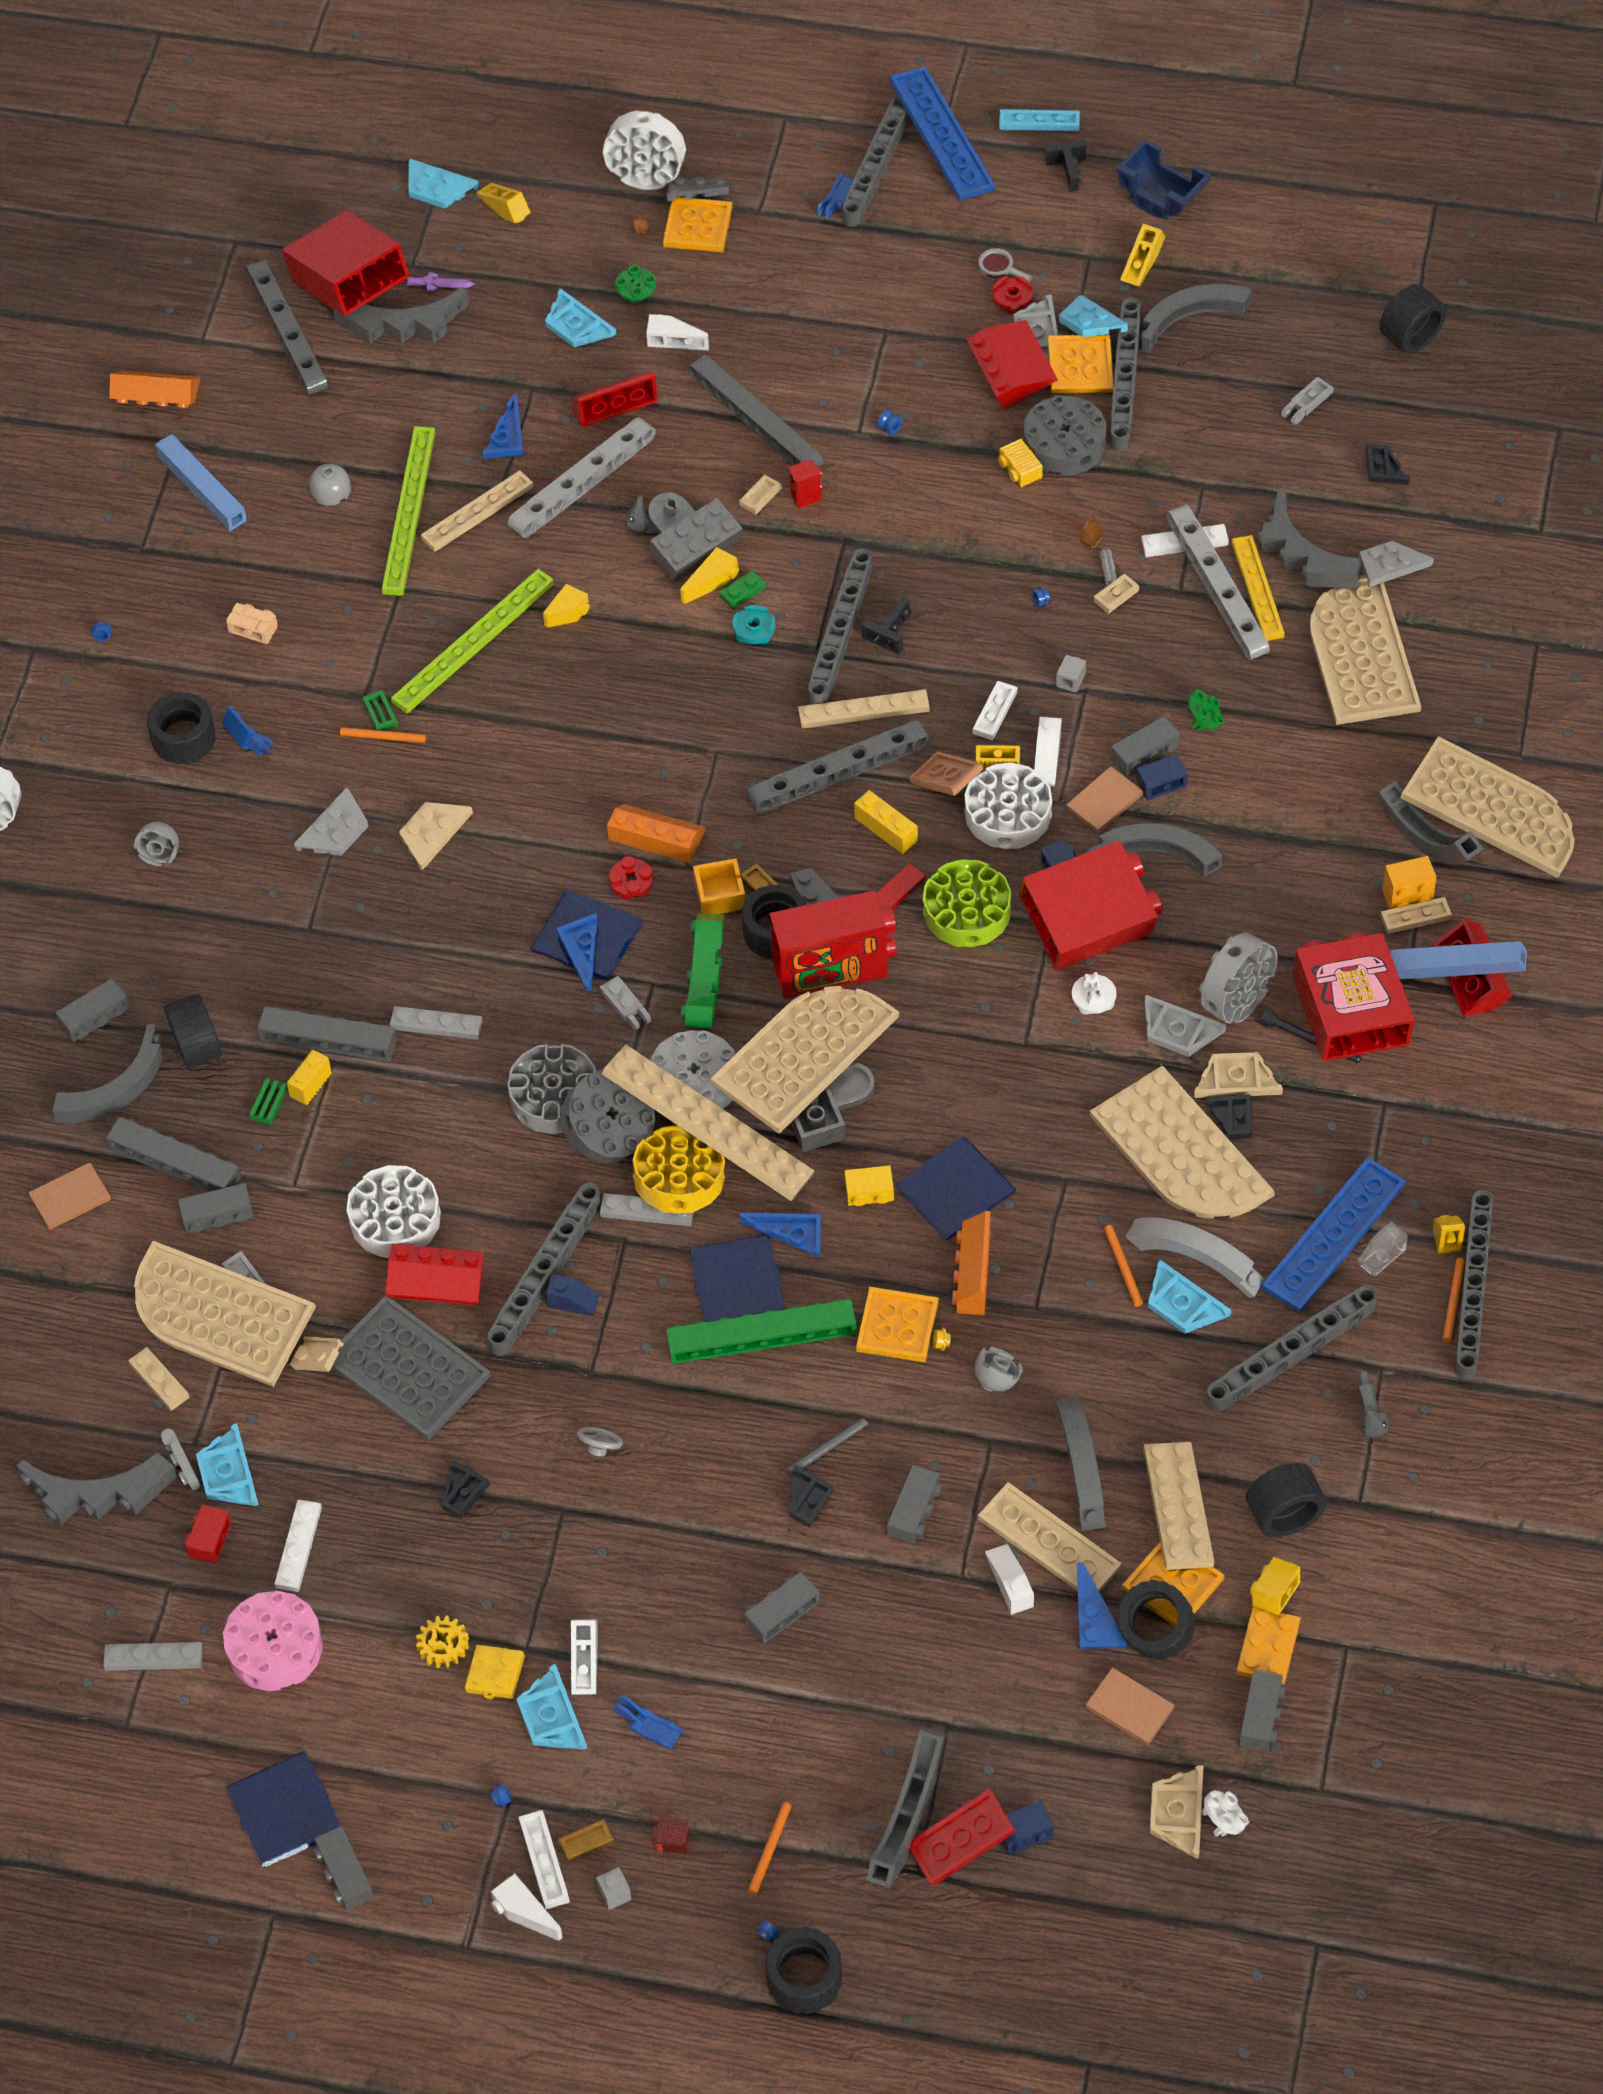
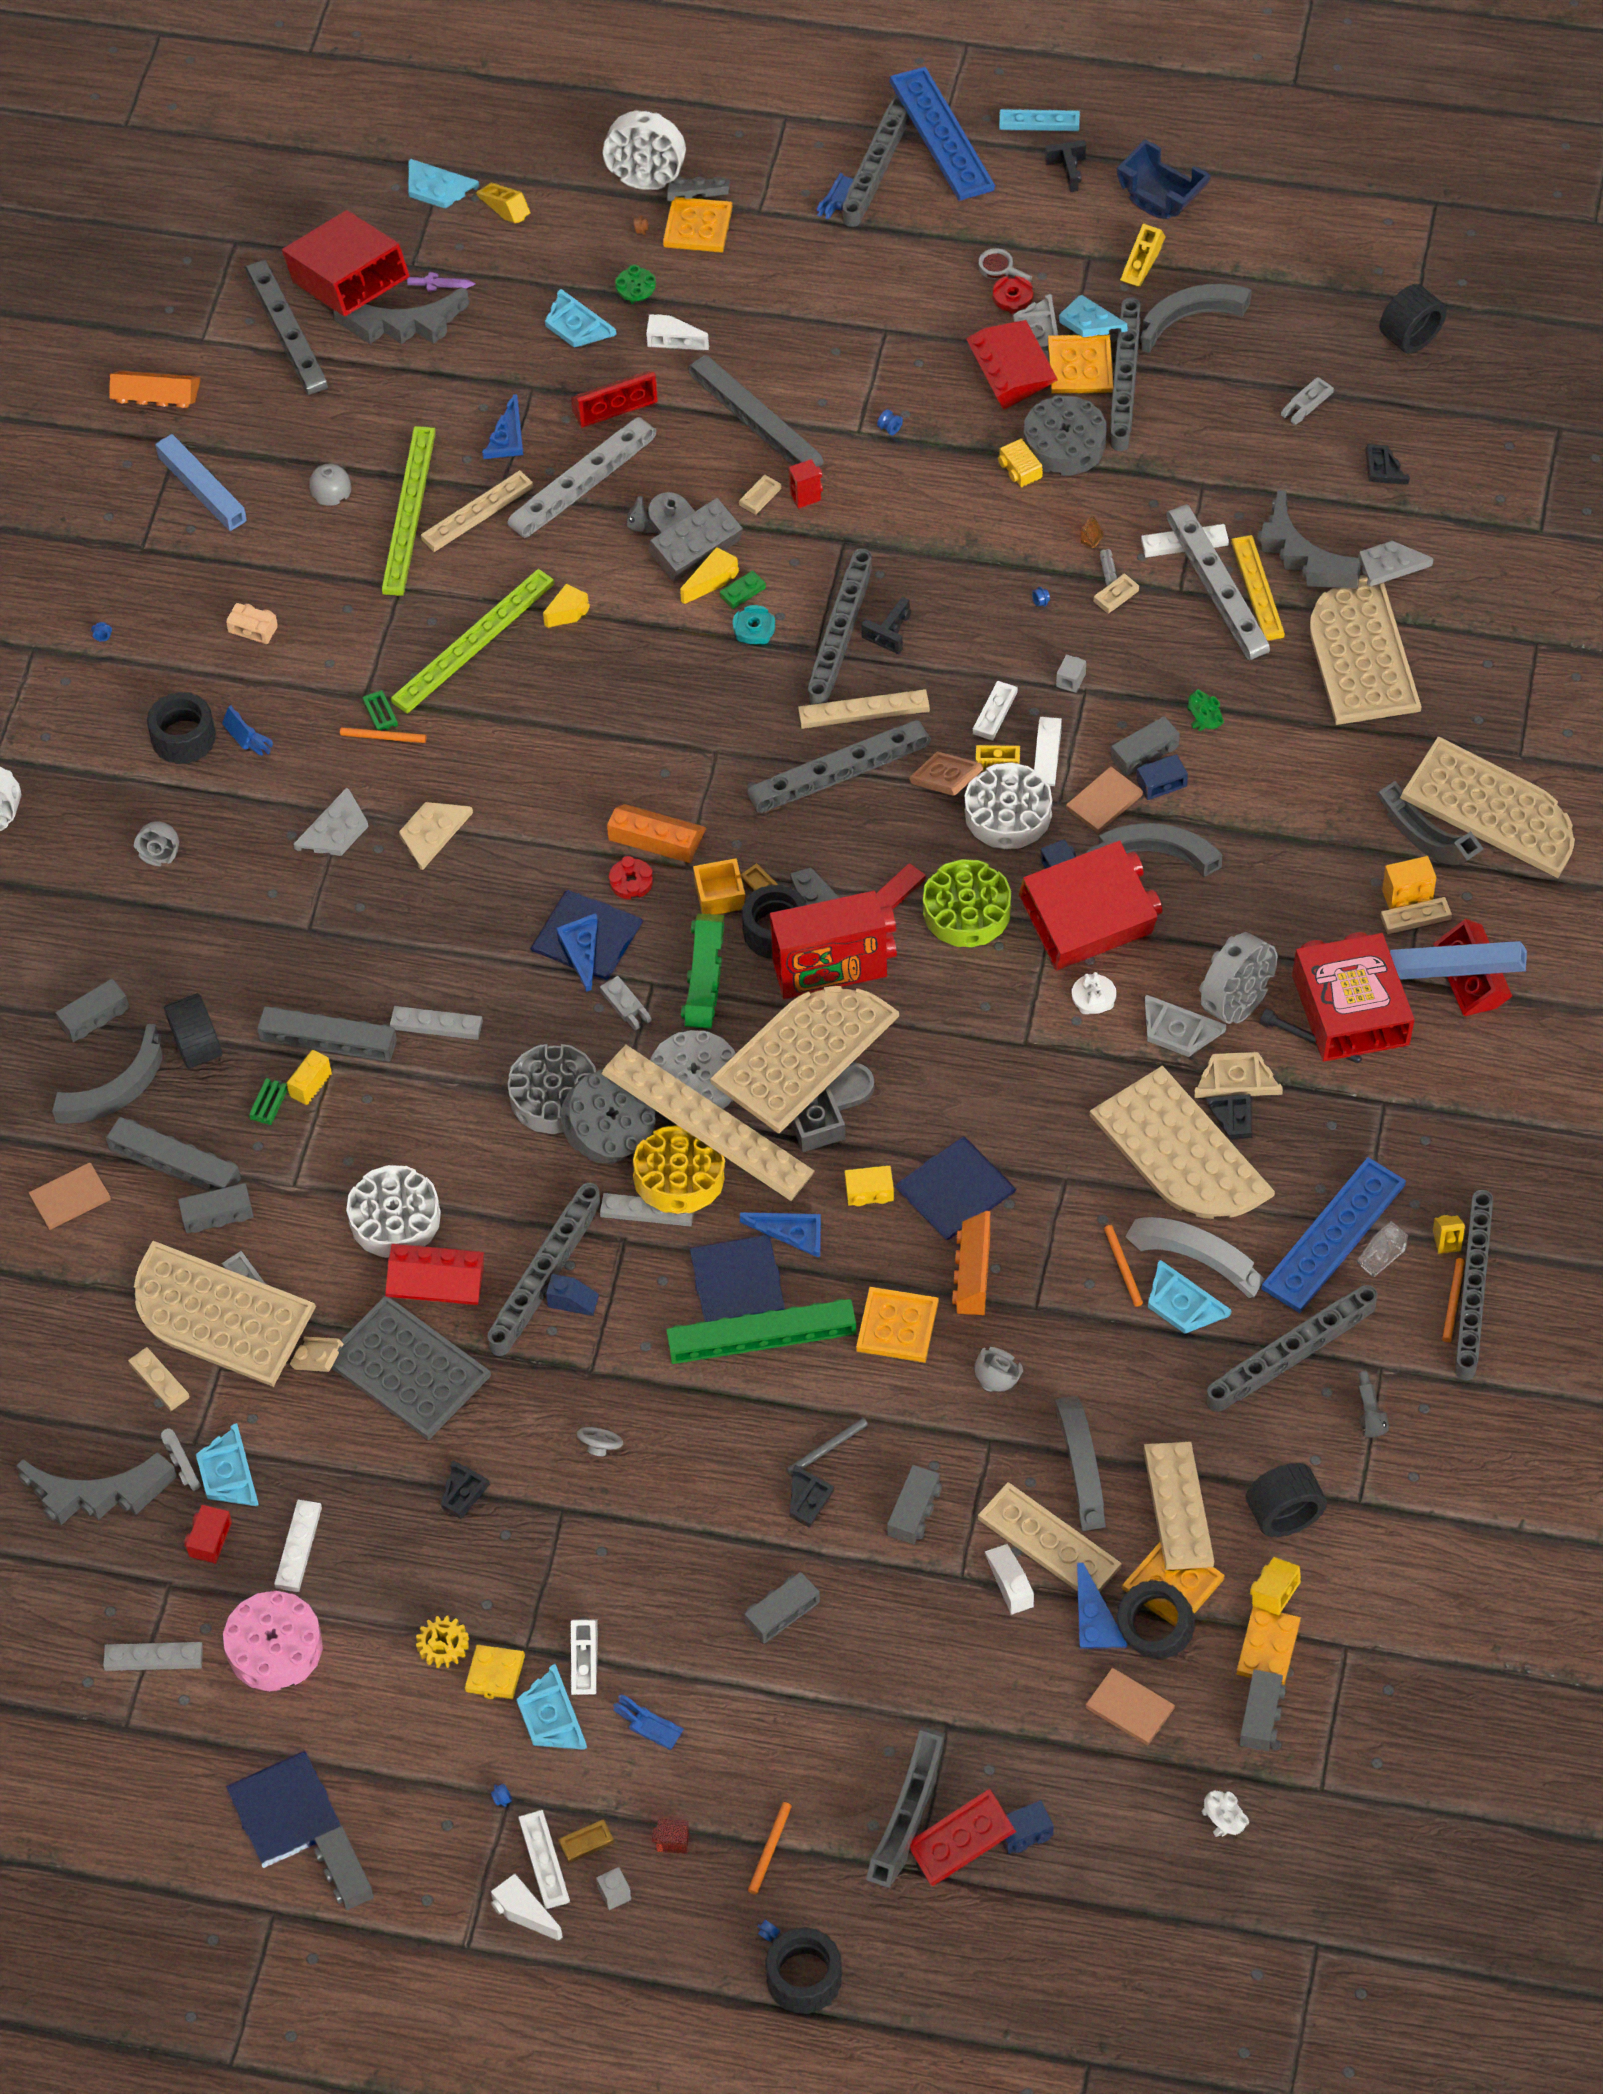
(886, 822): yellow brick -> none
(941, 1339): yellow plate -> none
(1178, 1810): tan wing -> none

